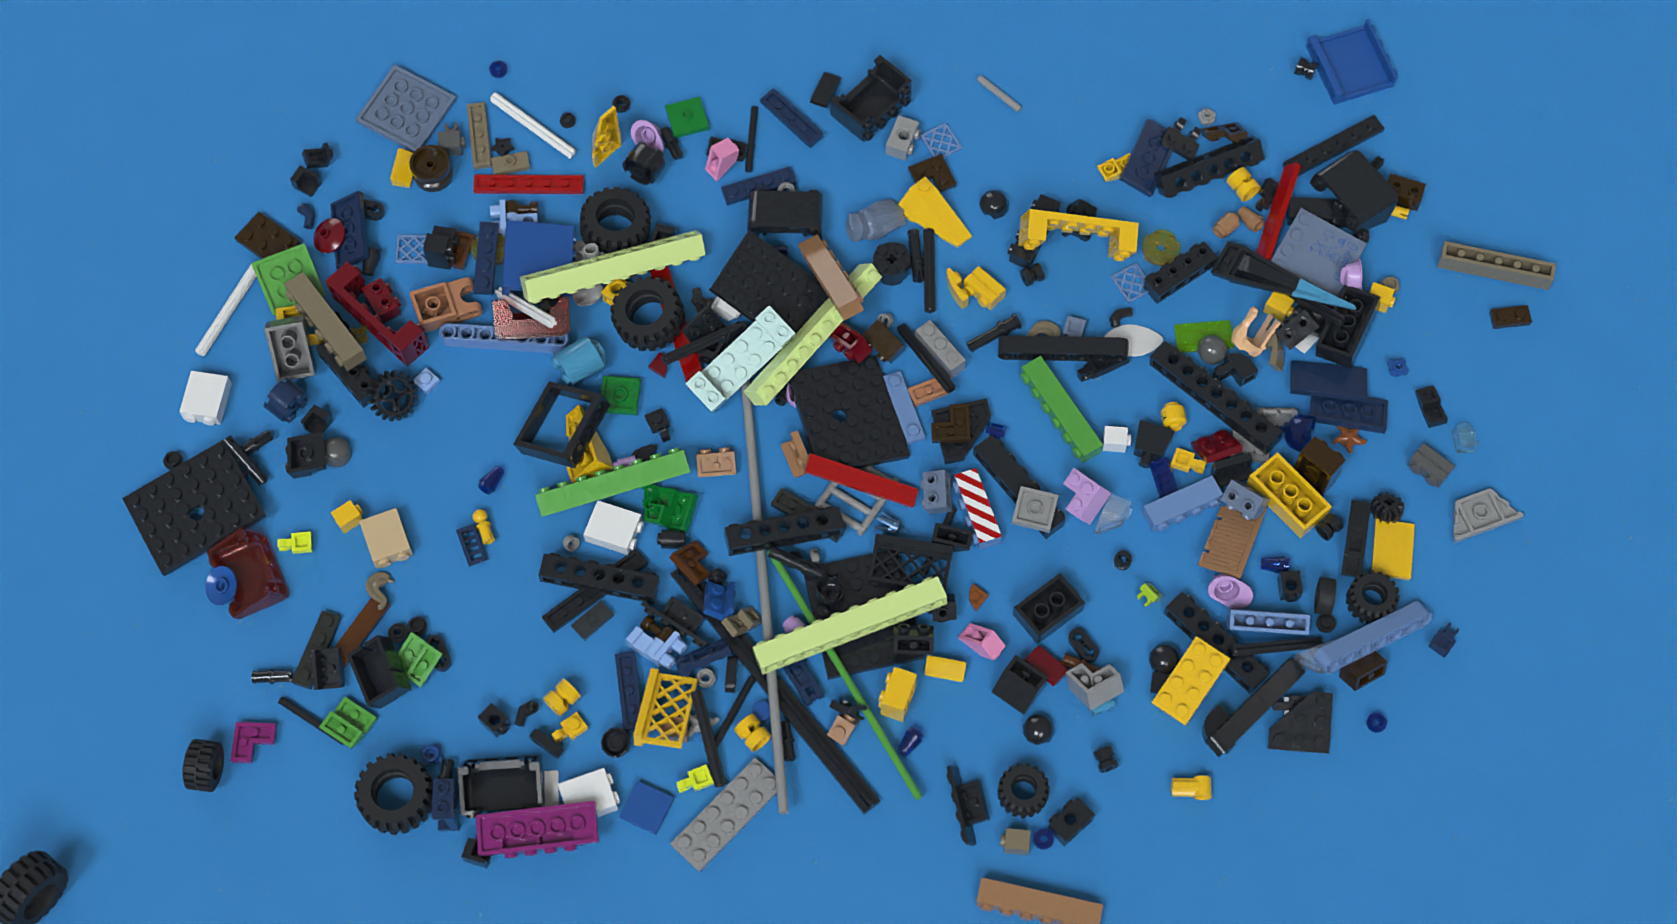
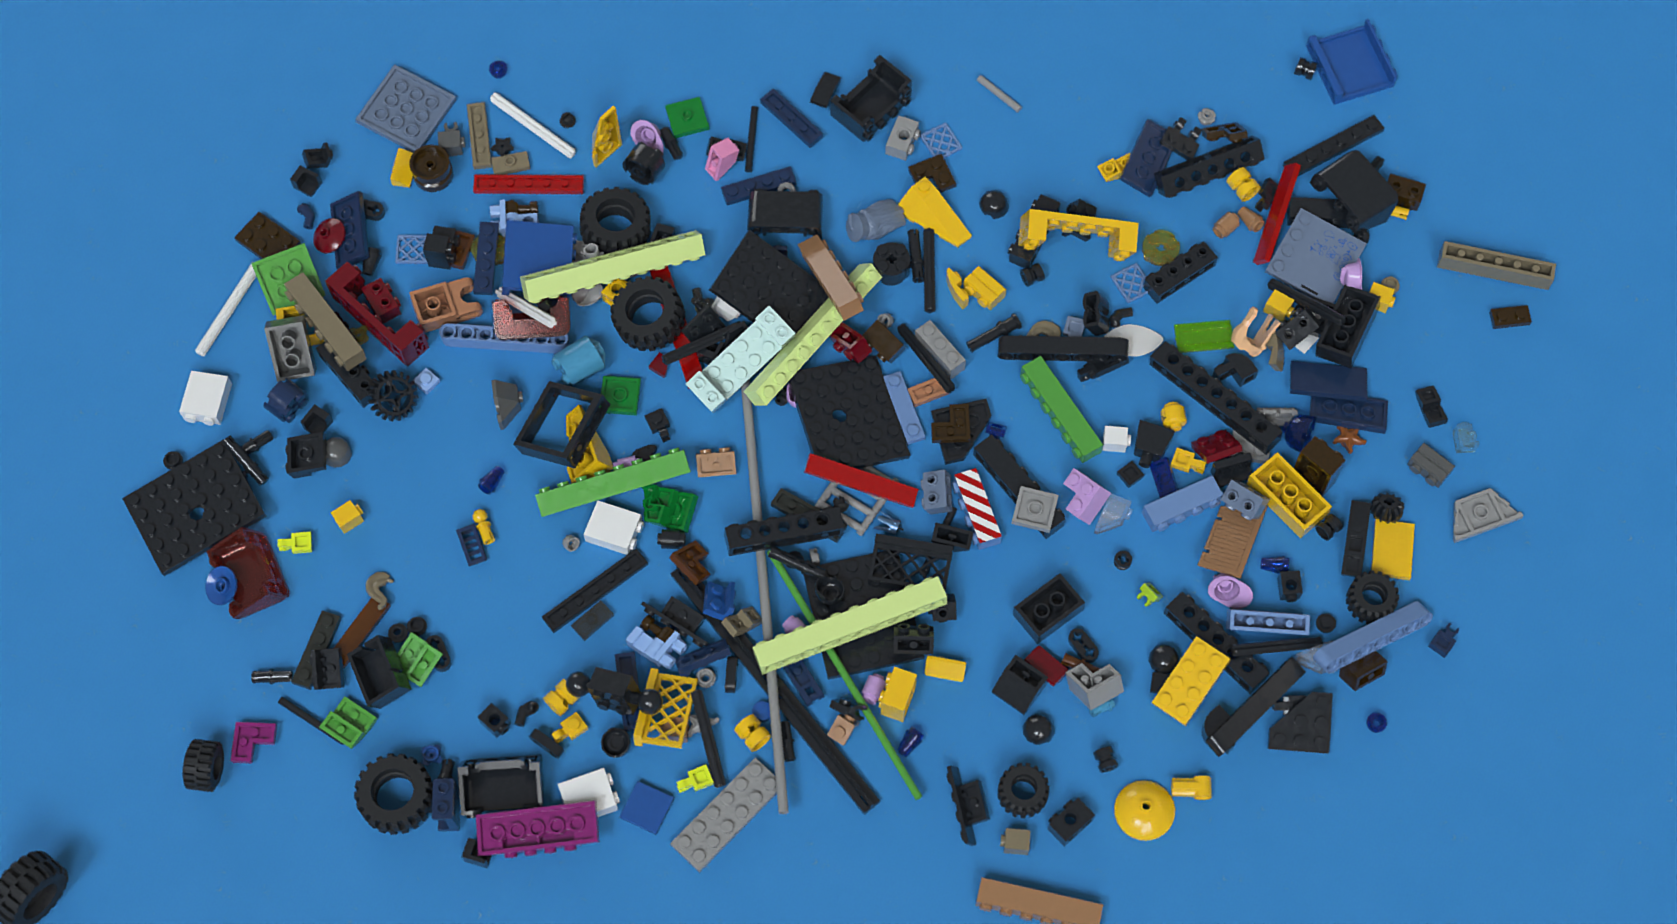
(386, 538): tan brick -> none
(507, 401): none -> dark grey slope
(549, 574): black brick -> none
(551, 788): white sticker -> none
(614, 692): none -> black brick
(621, 99): black plate -> none
(717, 576): black plate -> none
(734, 710): black bar -> none
(795, 454): medium nougat bracket -> none
(840, 503): none -> black piece
(872, 688): none -> lavender brick
(977, 597): dark orange tile -> none
(982, 641): bright pink slope -> none
(1043, 845): clear blue plate -> none
(1096, 313): none -> black brick
(1130, 474): none -> black tile
(1143, 823): none -> yellow dish
(1212, 349): dark grey hair -> none
(1249, 269): black plate -> none
(1325, 596): black tyre -> none
(1395, 372): blue plate -> none

